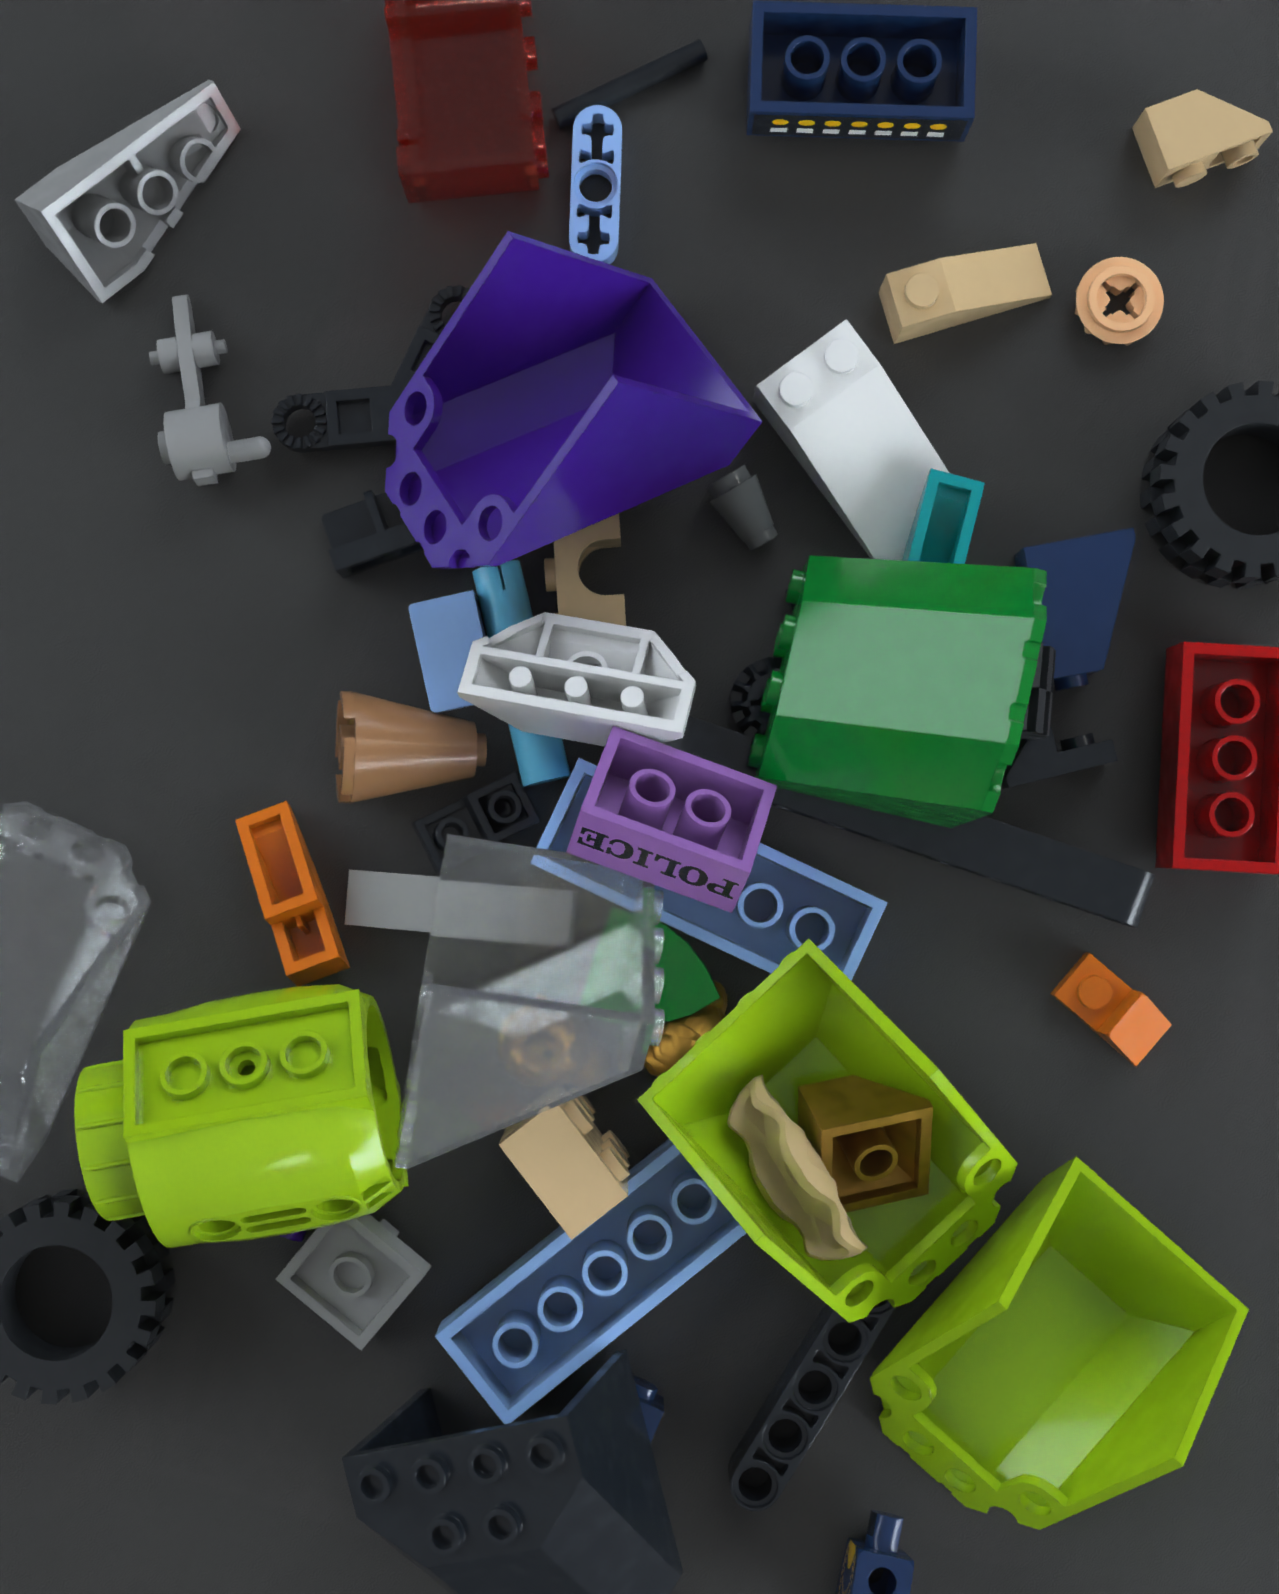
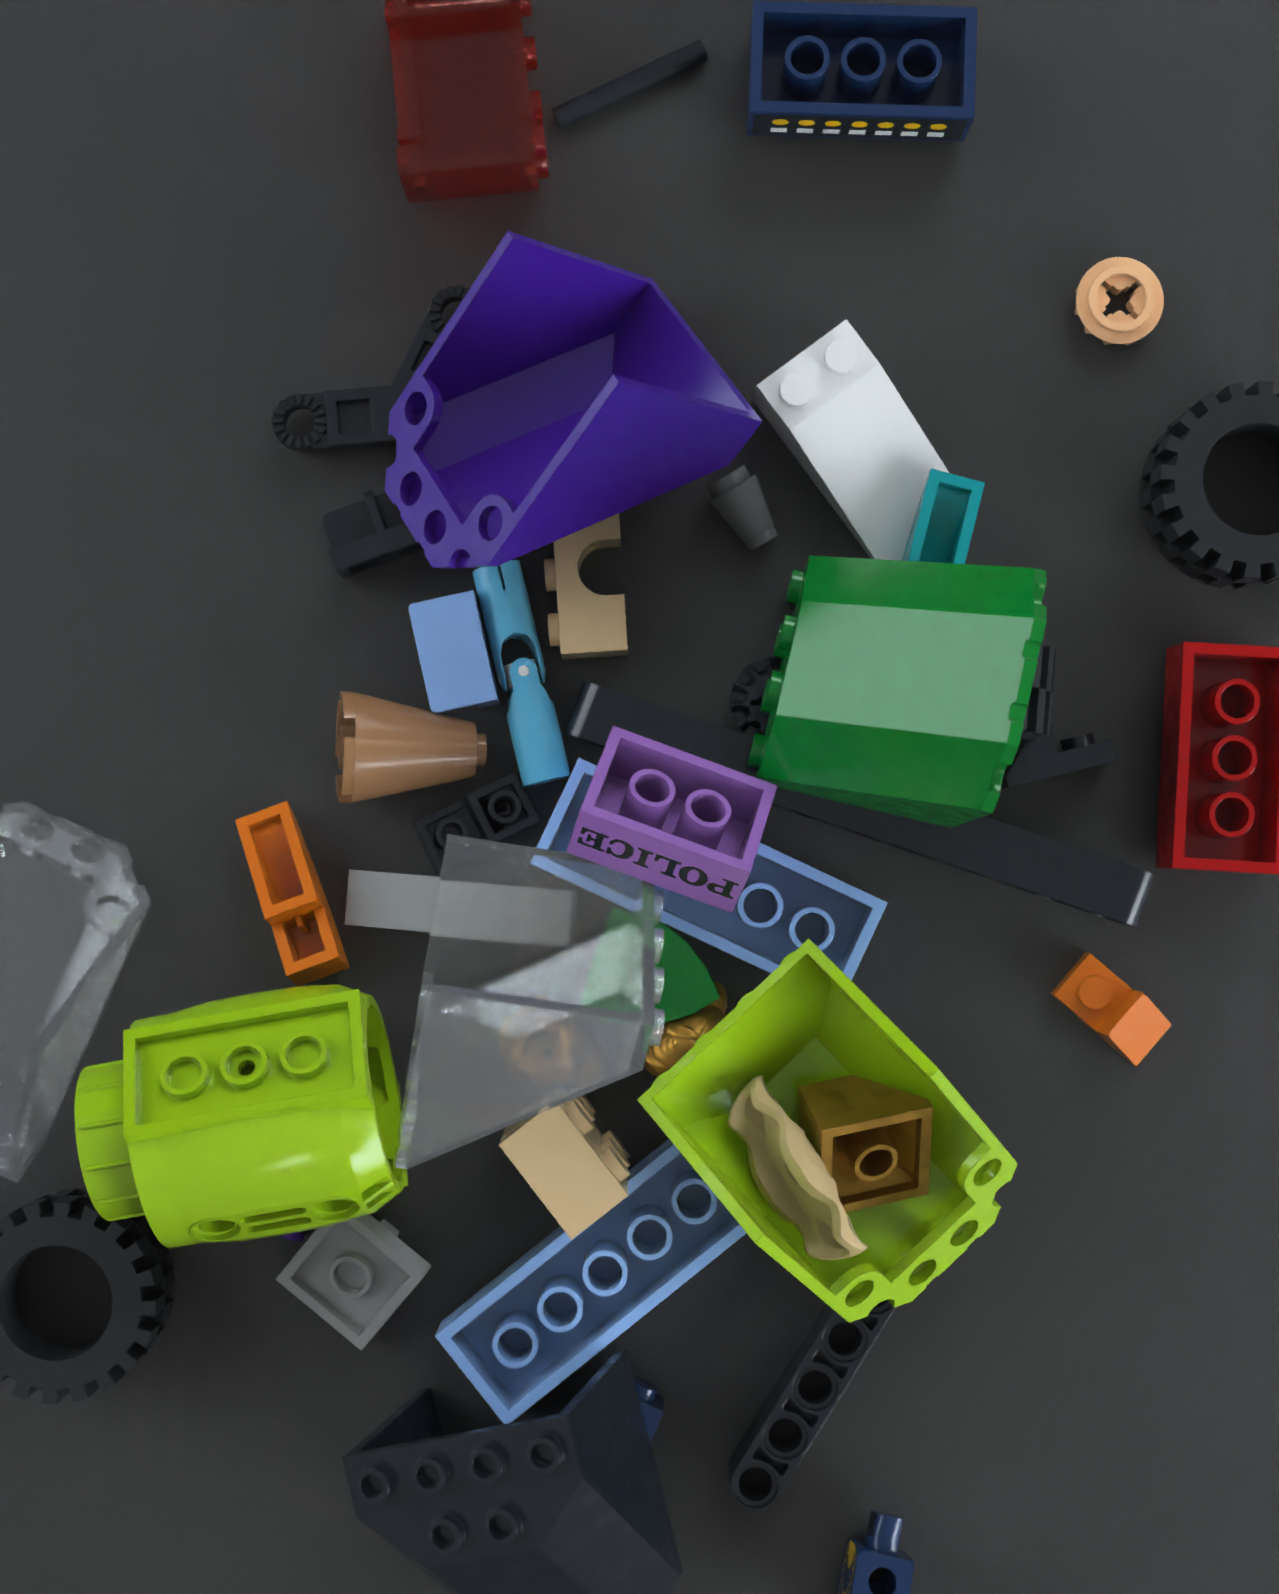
(122, 194): light grey wedge -> none
(199, 437): light grey piece -> none
(579, 171): light blue beam -> none
(579, 680): white wedge -> none
(961, 289): tan slope -> none
(1061, 1358): lime windscreen -> none
(1081, 599): dark blue slope -> none
(1194, 134): tan slope -> none

